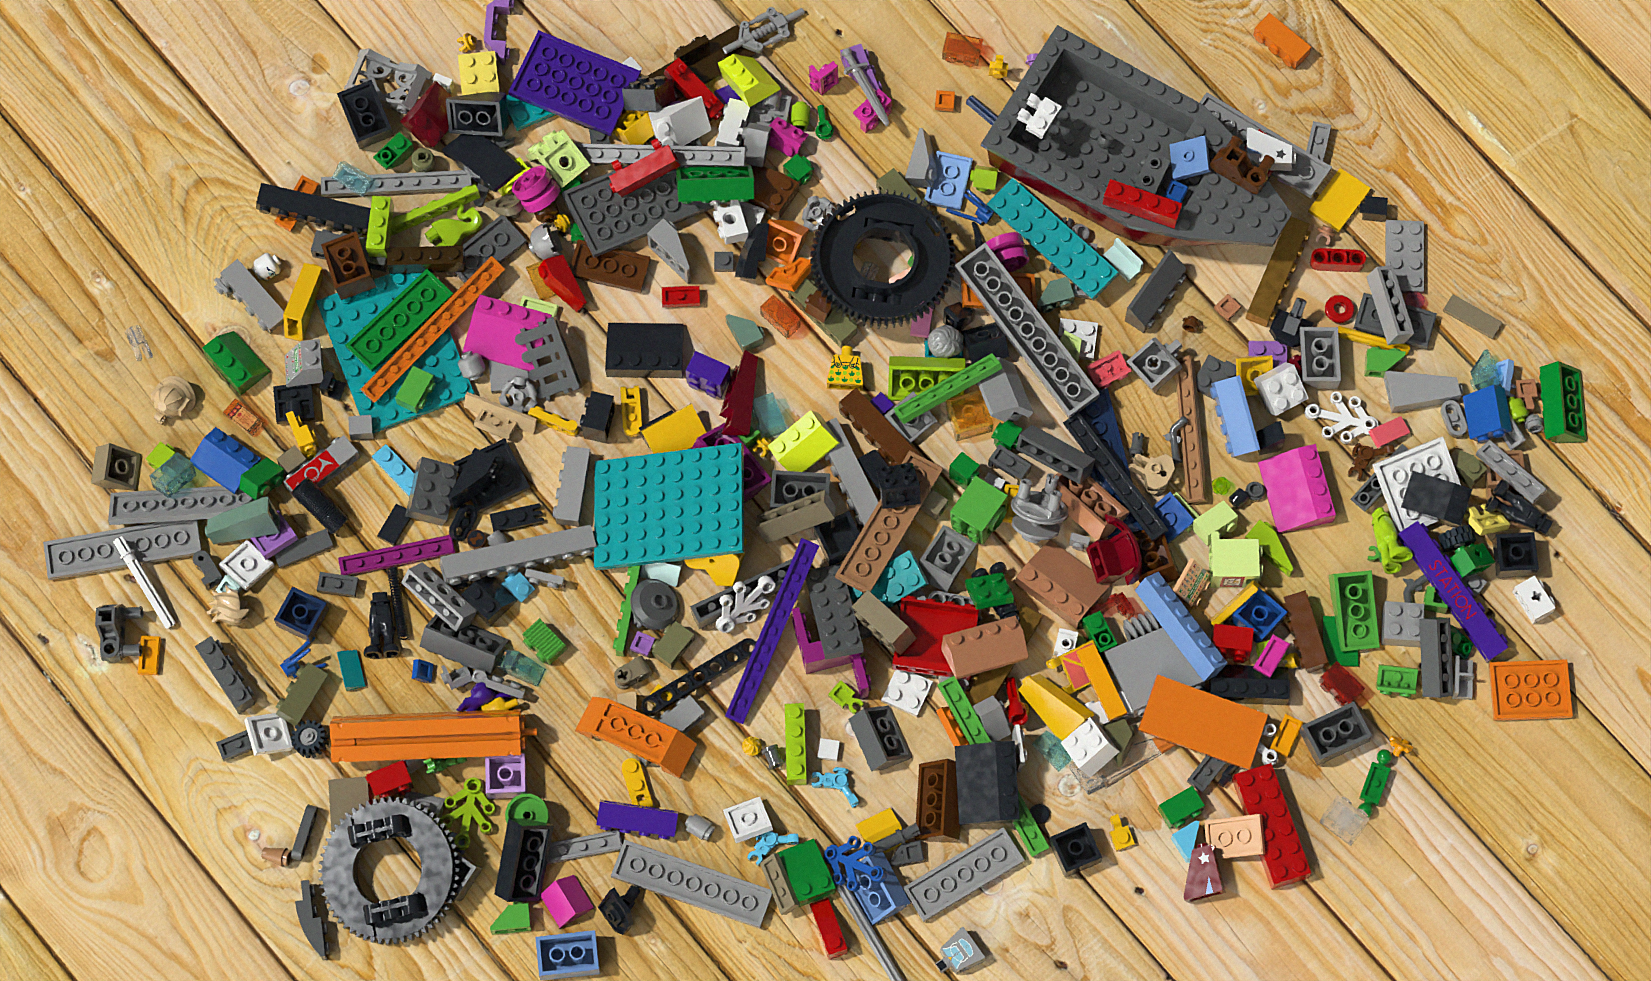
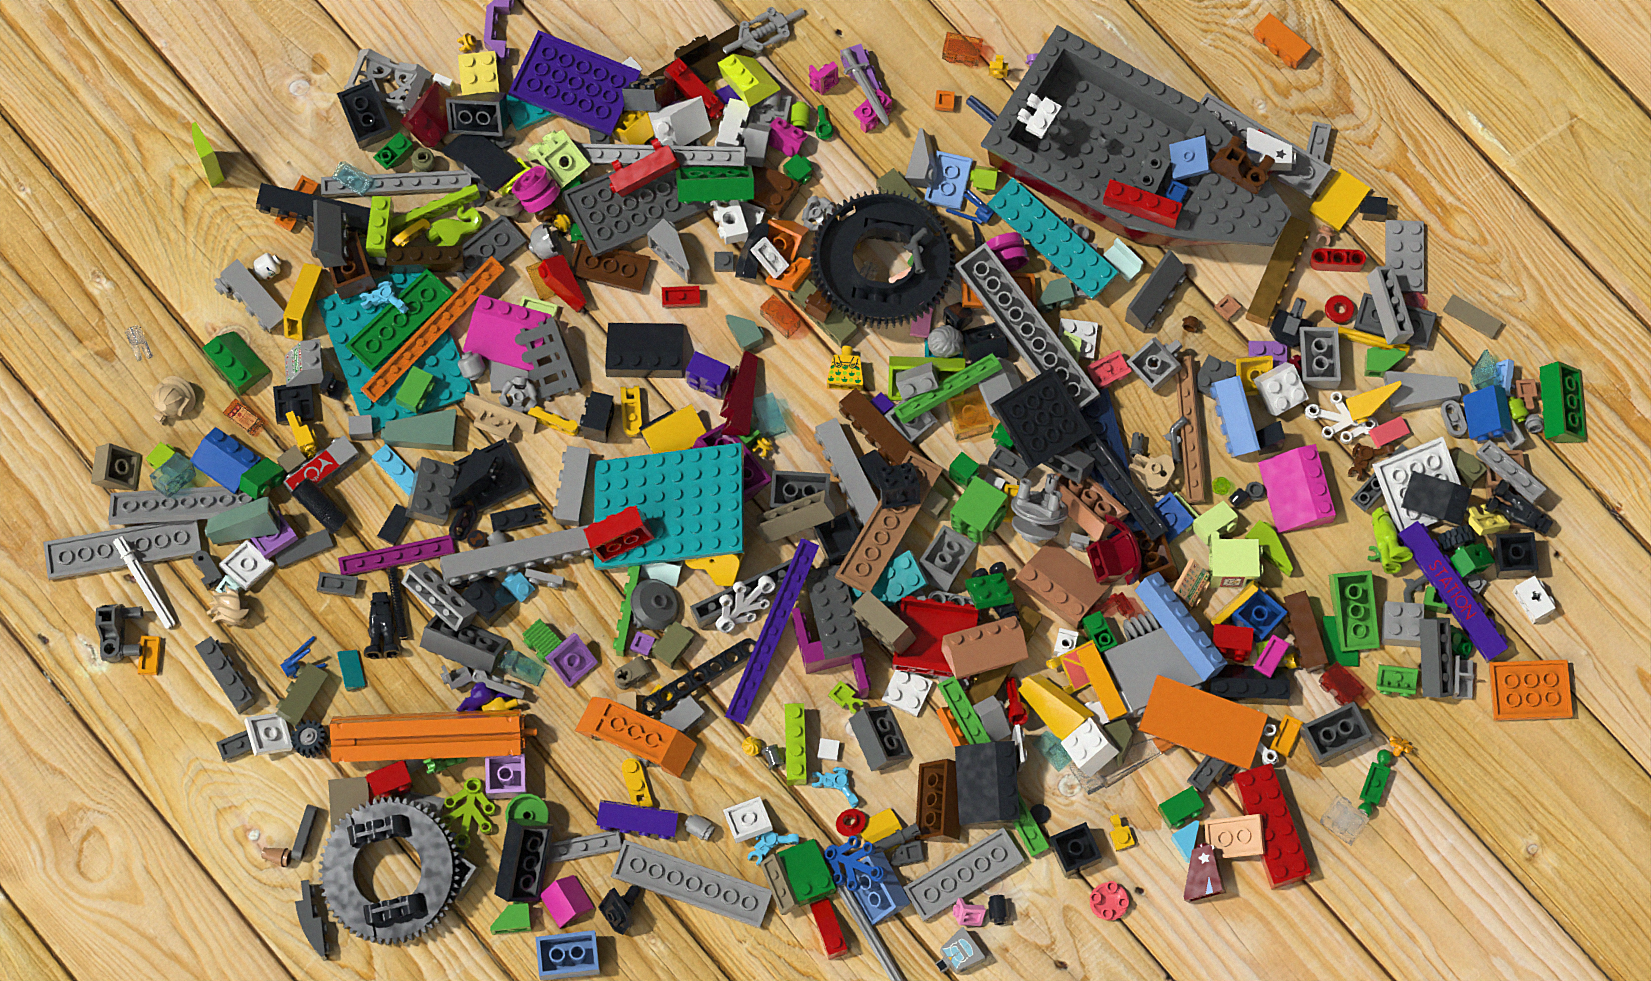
(207, 157): none -> lime slope
(301, 614): dark blue brick -> none
(330, 234): none -> dark grey slope
(383, 294): none -> medium azure piece
(411, 232): none -> yellow plate
(422, 671): blue plate -> none
(424, 431): none -> sand green slope
(571, 660): none -> medium lavender plate
(618, 533): none -> red brick
(769, 257): none -> white plate
(804, 443): neon yellow slope -> none
(855, 828): none -> red piece
(916, 250): none -> dark grey piece
(917, 380): none -> light grey brick
(968, 914): none -> bright pink bracket
(998, 909): none -> black brick
(1041, 418): none -> black plate
(1109, 901): none -> coral dish
(1368, 403): none -> yellow slope

